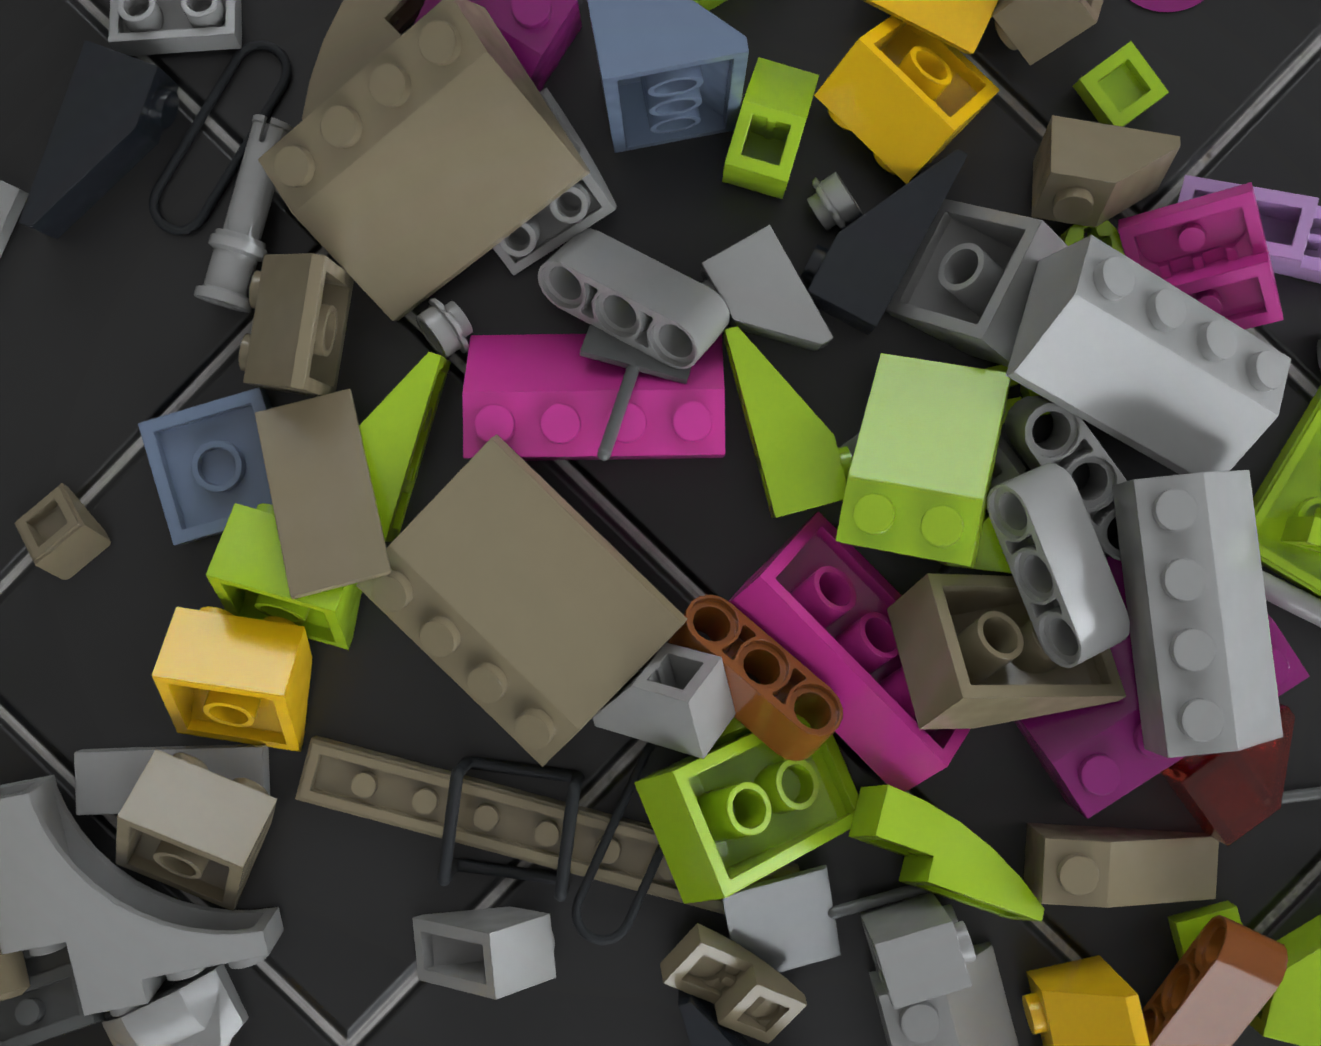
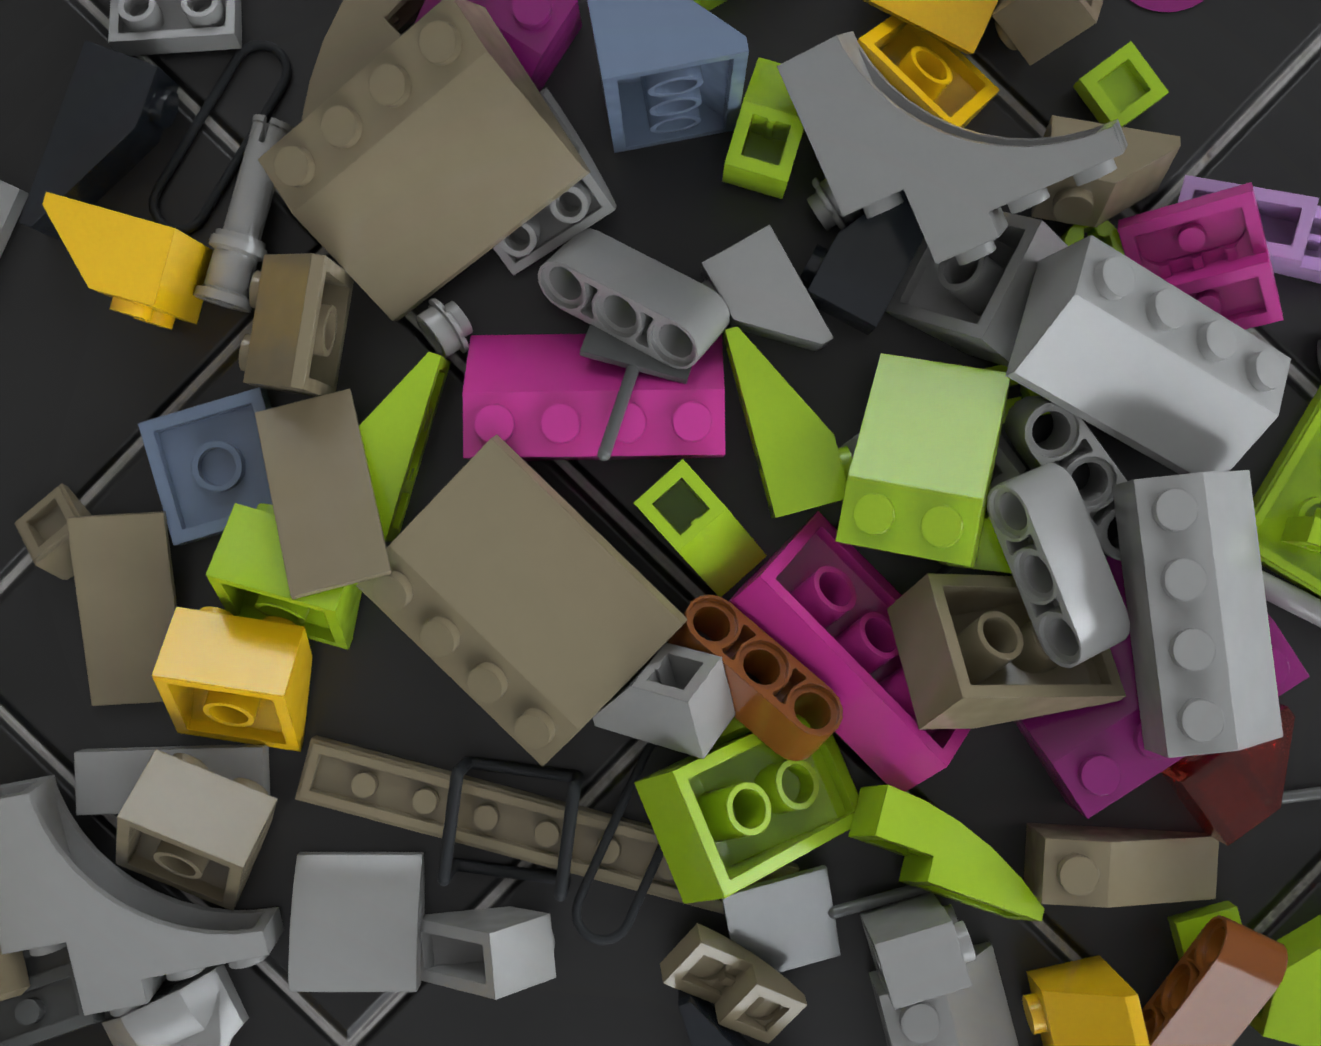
(122, 601): none -> dark tan piece
(133, 260): none -> yellow slope
(356, 922): none -> light grey slope
(700, 528): none -> lime slope
(954, 178): none -> light grey arch

